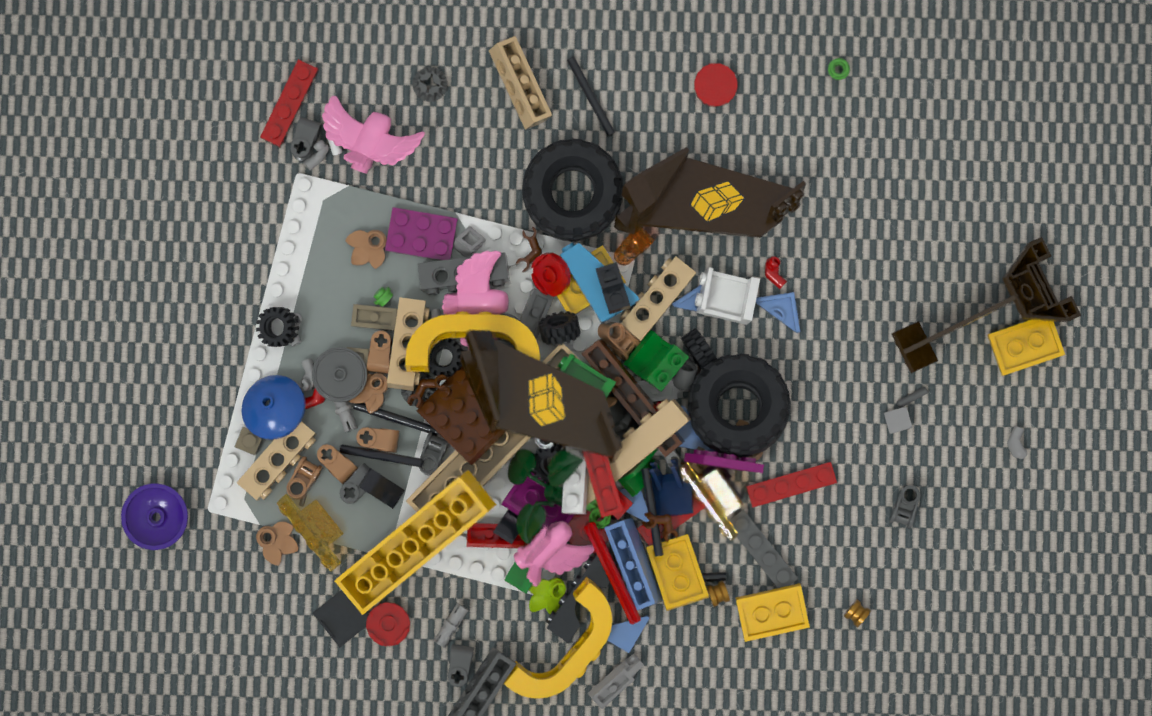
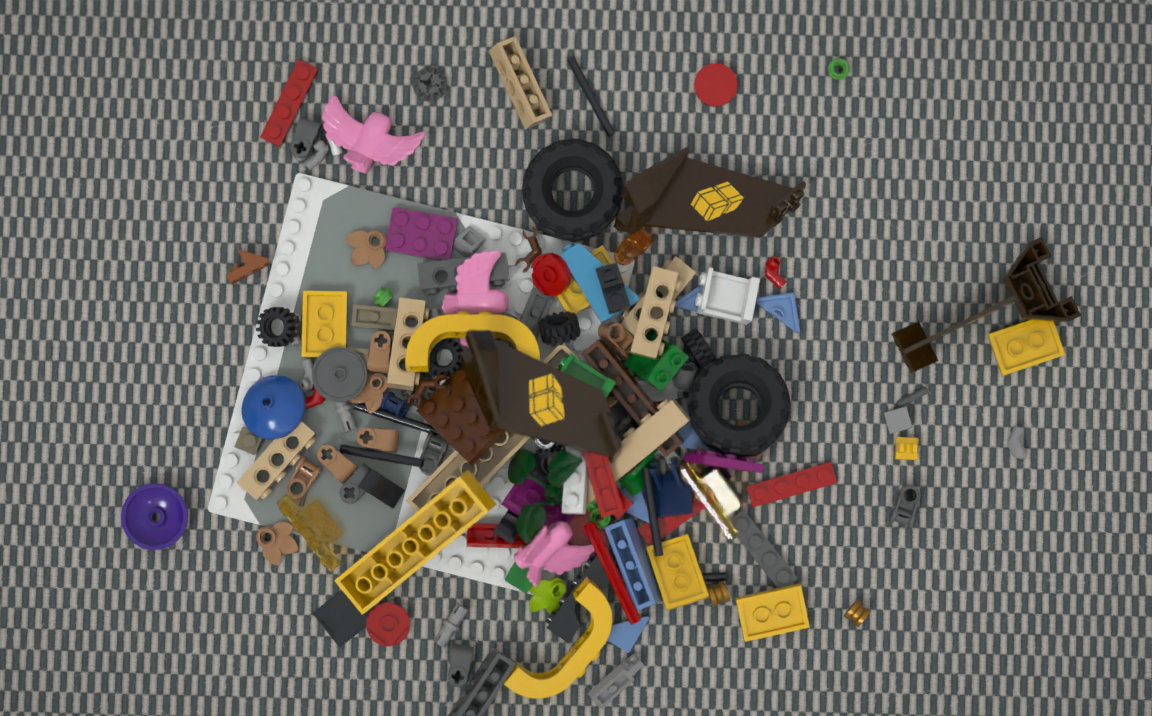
(253, 264): none -> dark orange slope
(323, 321): none -> yellow plate
(395, 404): none -> dark blue bush
(658, 278): none -> tan brick
(664, 519): reddish brown arm -> none
(906, 448): none -> yellow tile

